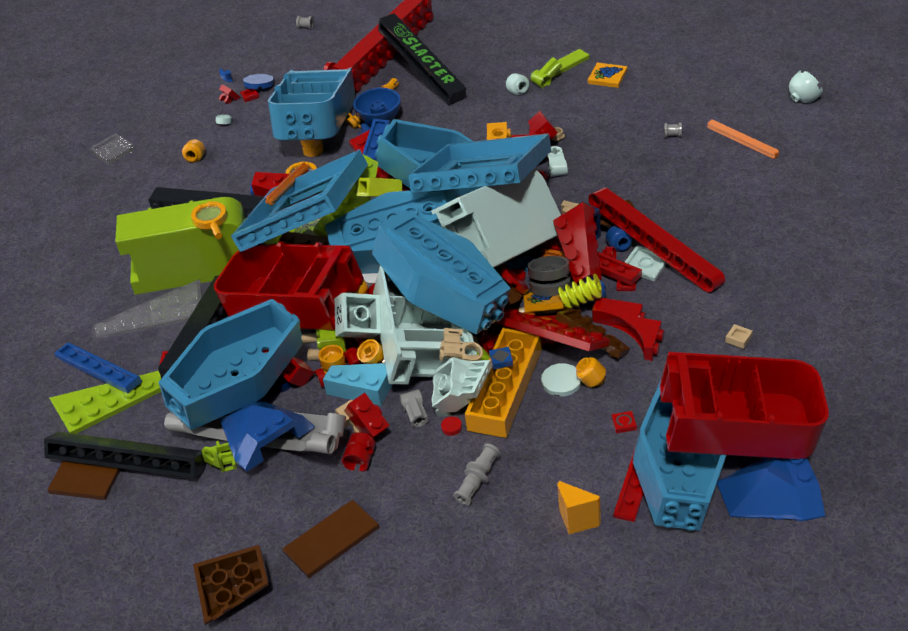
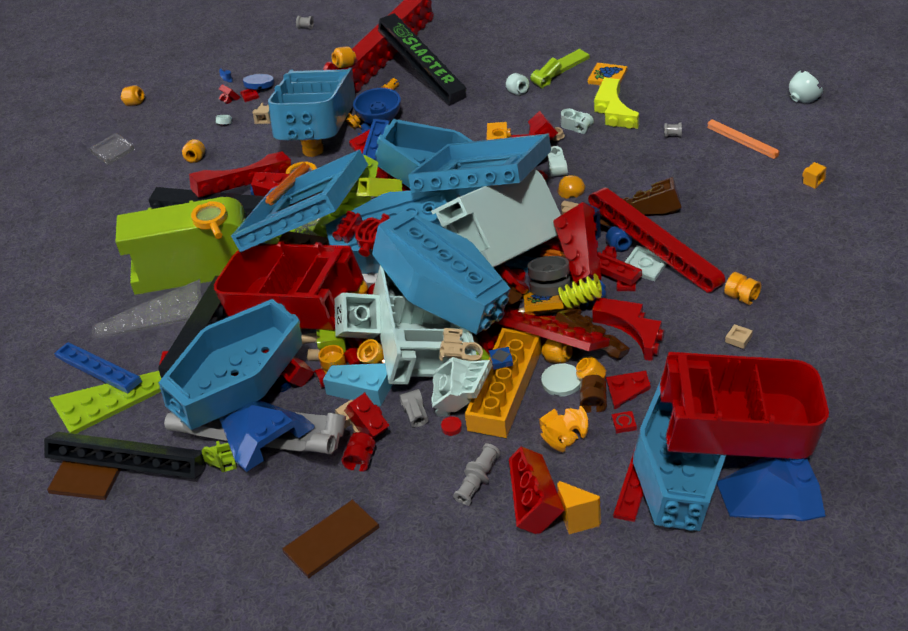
(132, 95): none -> light orange head
(211, 182): none -> red arch
(229, 580): reddish brown wedge -> none
(262, 115): none -> tan piece
(343, 57): none -> light orange head
(366, 229): none -> red piece
(533, 491): none -> red wedge
(556, 352): none -> light orange head
(561, 427): none -> light orange animal
(571, 186): none -> light orange hair
(574, 120): none -> light aqua piece
(593, 393): none -> reddish brown wheel
(615, 111): none -> neon yellow arch
(627, 387): none -> red wing
(659, 199): none -> reddish brown wedge
(741, 287): none -> light orange wheel
(814, 175): none -> light orange plate

